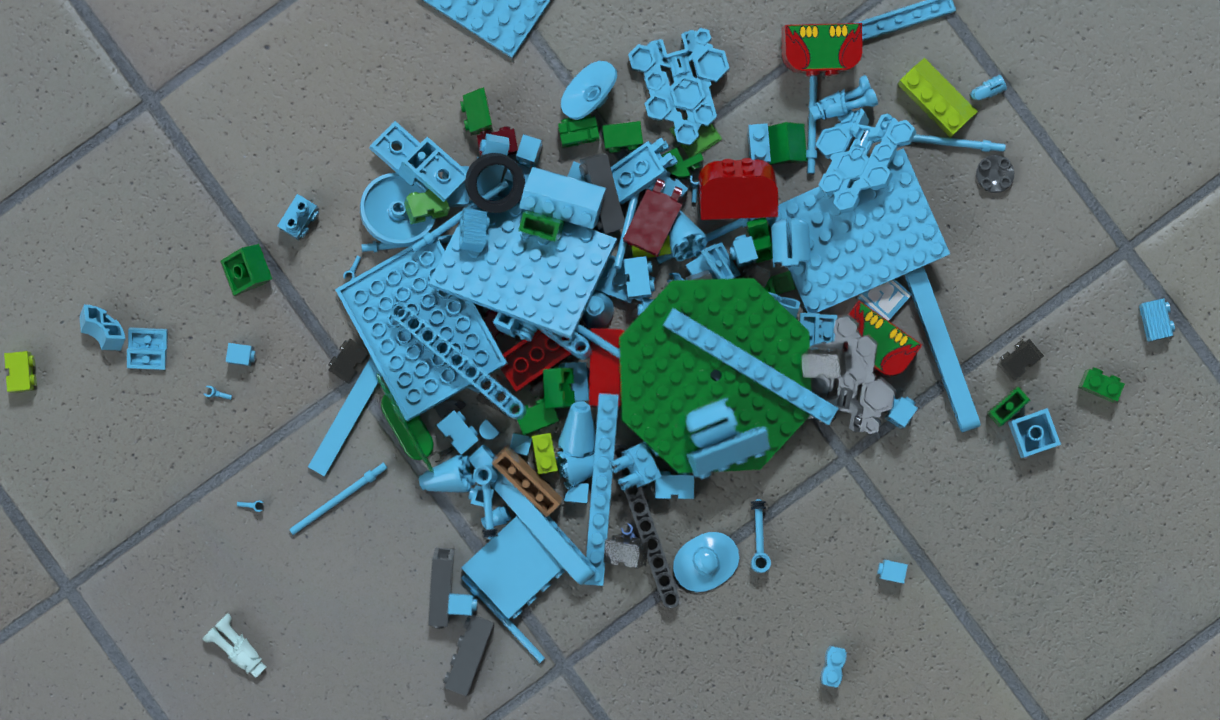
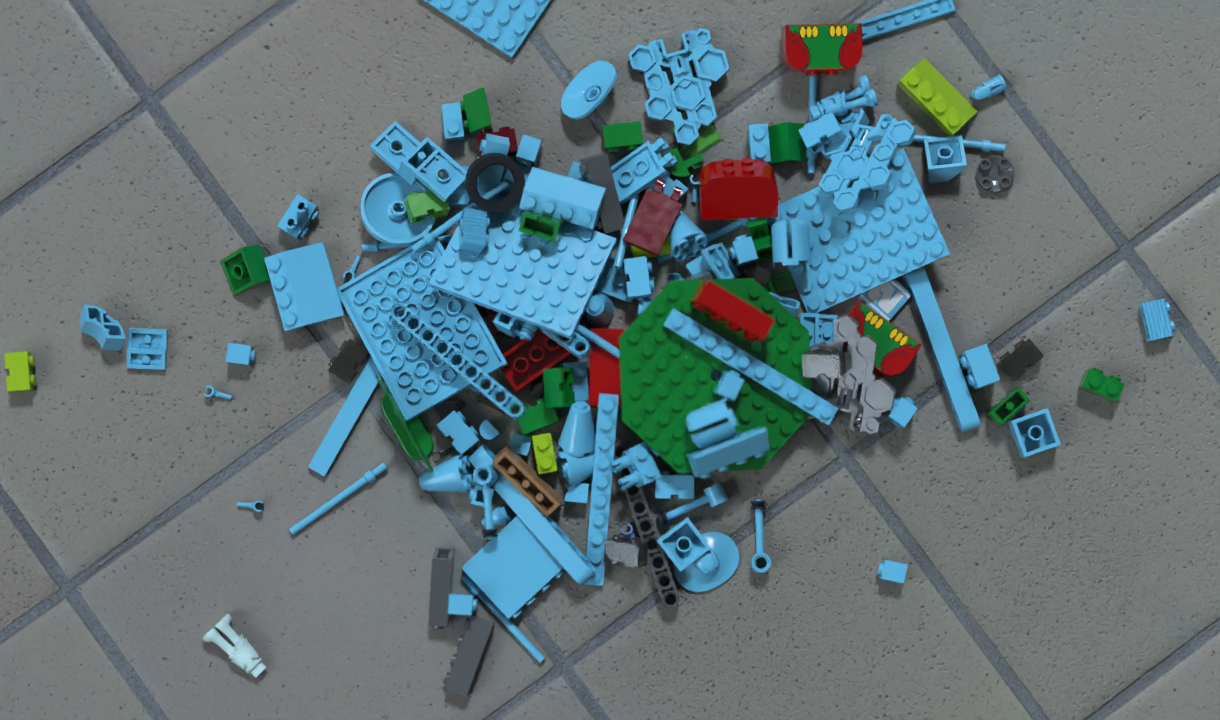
(304, 286): none -> medium azure piece
(453, 122): none -> medium azure slope
(578, 131): green brick -> none
(683, 544): none -> medium azure slope
(713, 495): none -> medium azure piece
(729, 385): none -> medium azure brick
(732, 310): none -> red brick
(821, 133): none -> medium azure brick
(831, 672): medium azure brick -> none
(944, 158): none -> medium azure slope
(979, 367): none -> medium azure brick

